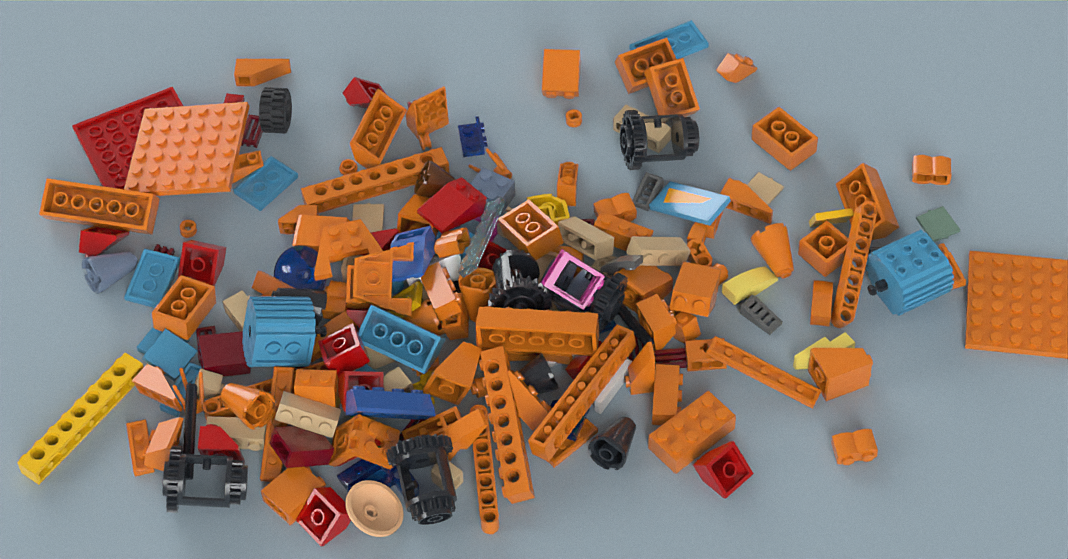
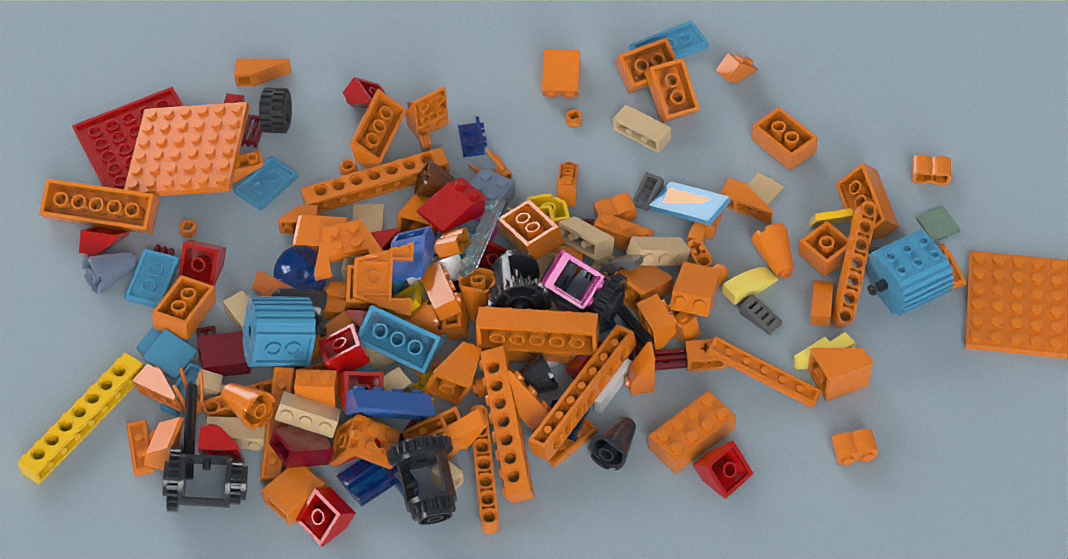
(374, 508): light nougat dish -> none
(634, 138): black piece -> none
(666, 393): orange brick -> none

